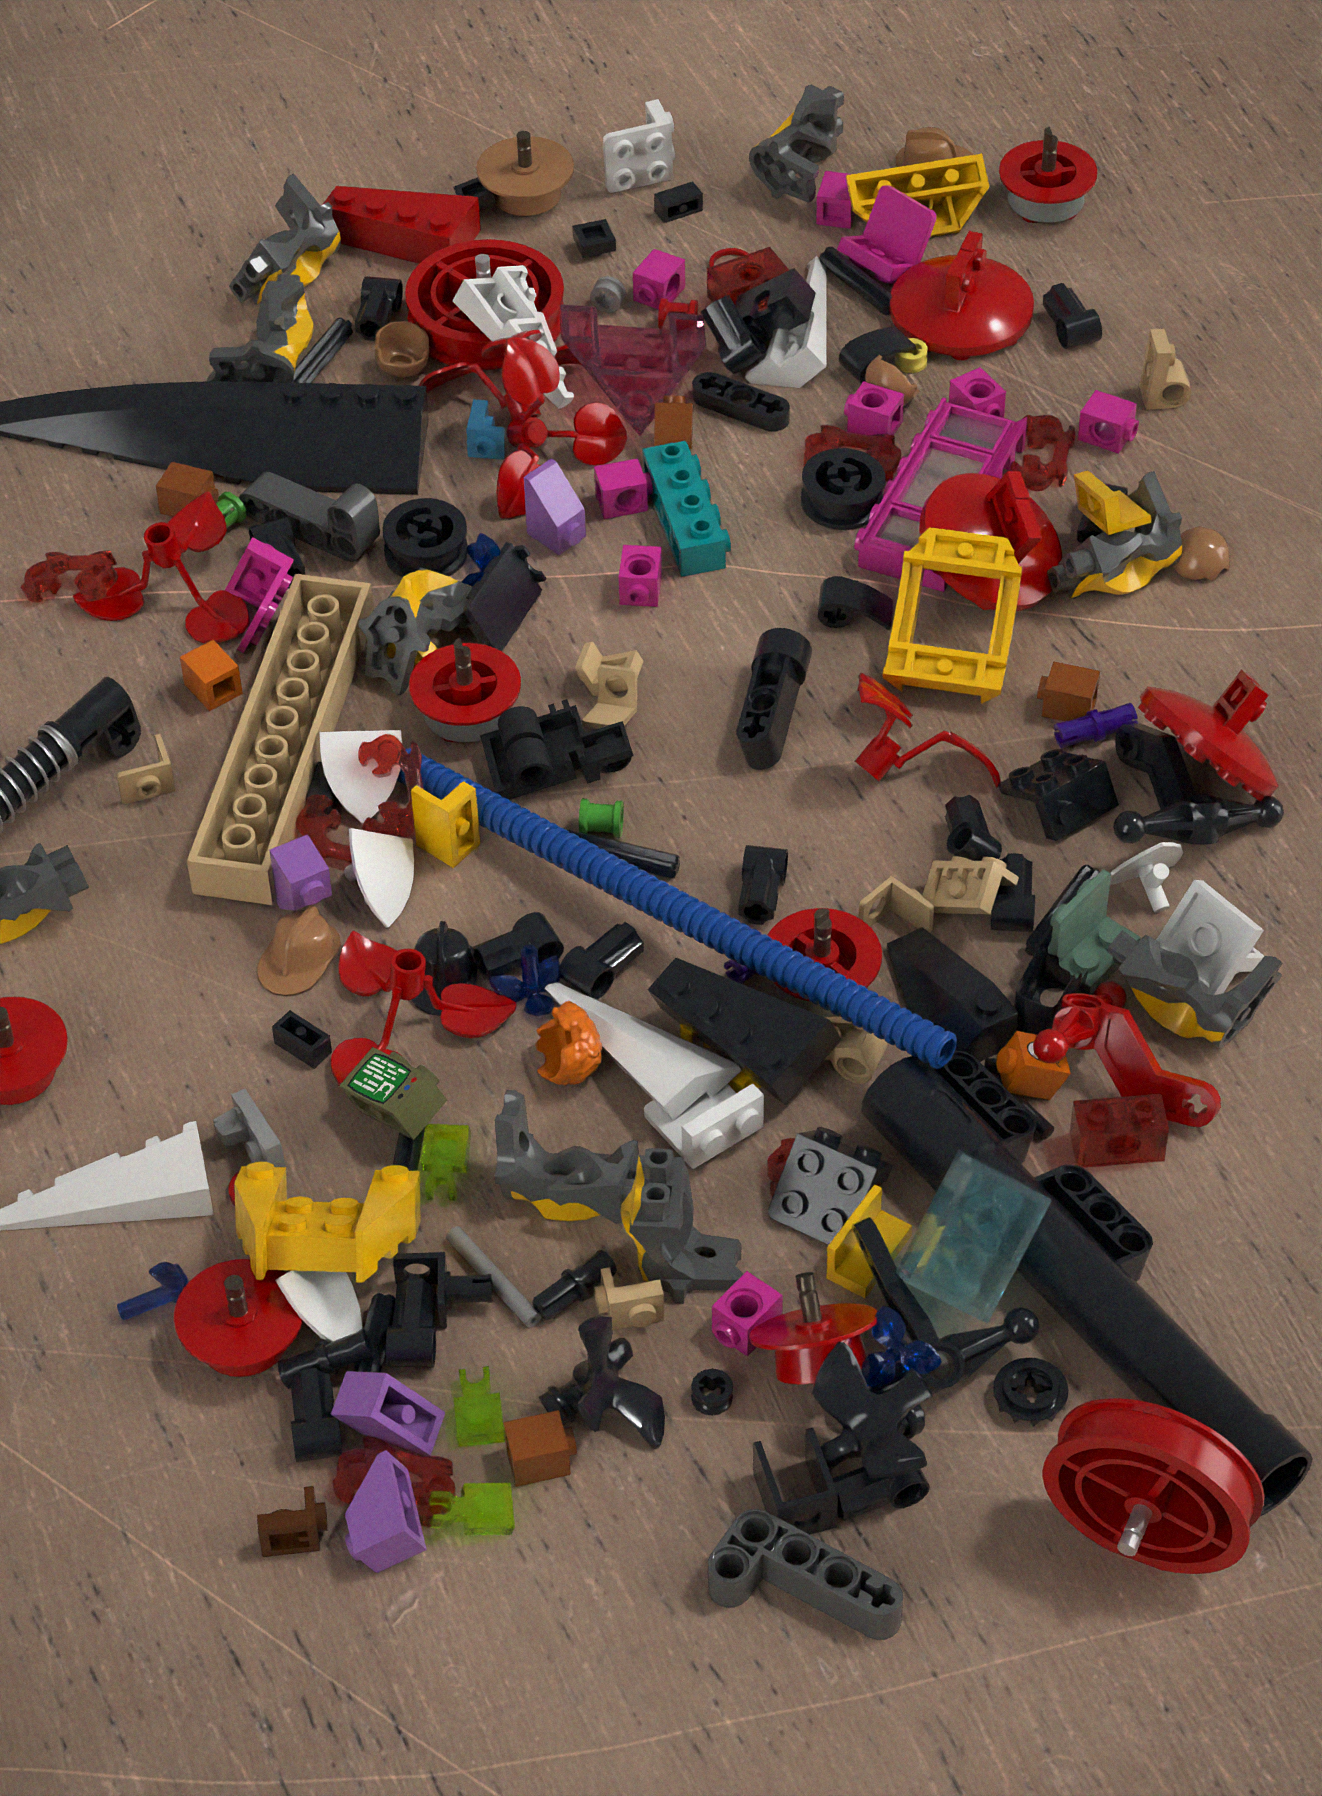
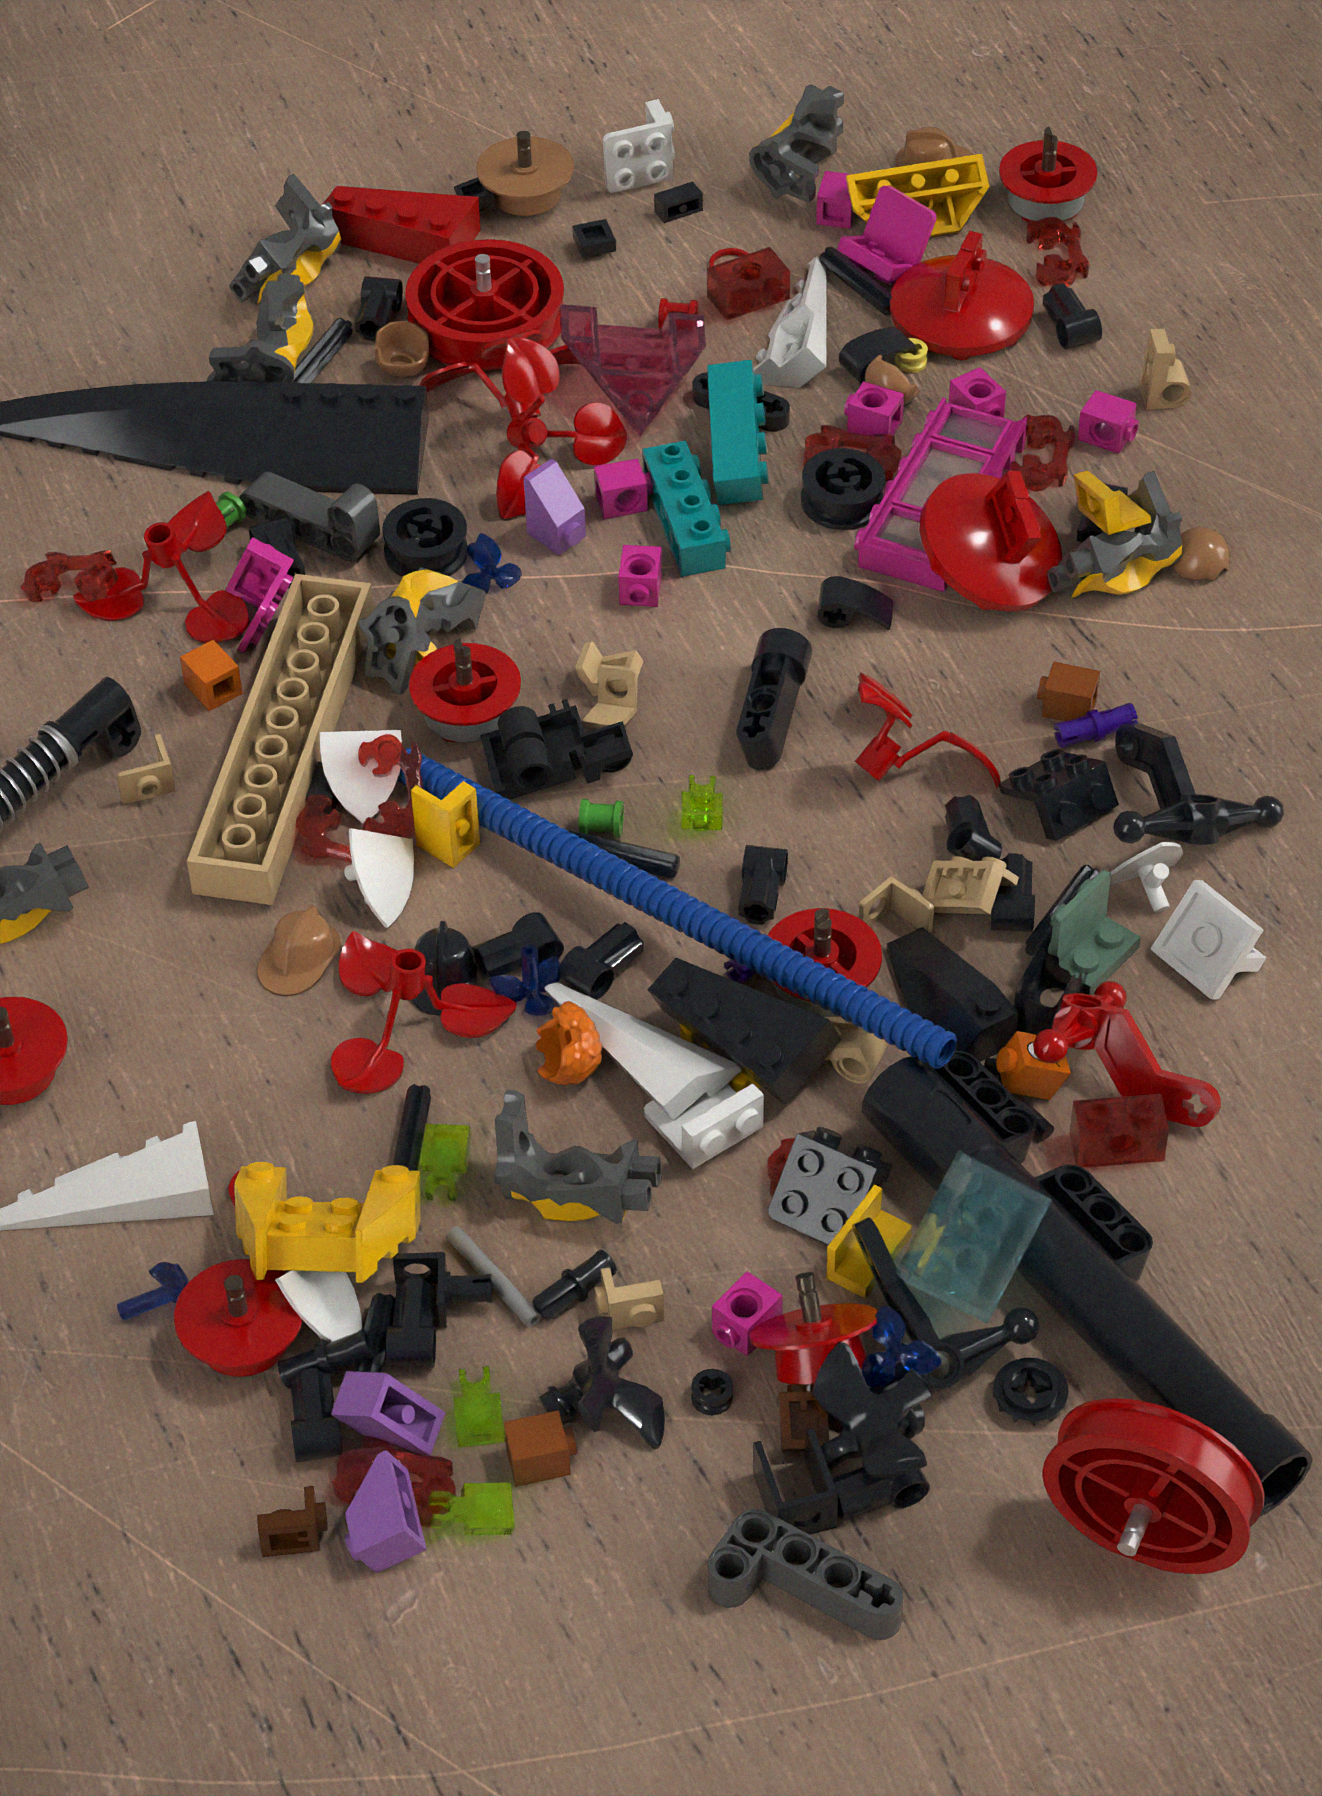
(182, 485): dark orange brick -> none
(248, 1123): light grey hinge -> none
(299, 874): medium lavender slope -> none
(302, 1039): black piece -> none
(394, 1092): olive brick -> none
(483, 437): dark azure bracket -> none
(503, 596): black piece -> none
(507, 307): white wedge -> none
(602, 301): light grey bush -> none
(657, 278): dark pink brick -> none
(660, 1222): dark grey hips -> none
(673, 421): dark orange brick -> none
(701, 806): none -> clear neon green plate
(735, 432): none -> teal brick
(738, 343): black piece -> none
(788, 304): black brick -> none
(799, 1412): none -> reddish brown bracket
(945, 667): yellow wedge -> none
(1054, 268): none -> clear red helmet
(1172, 992): dark grey hips -> none
(1217, 731): red bracket -> none

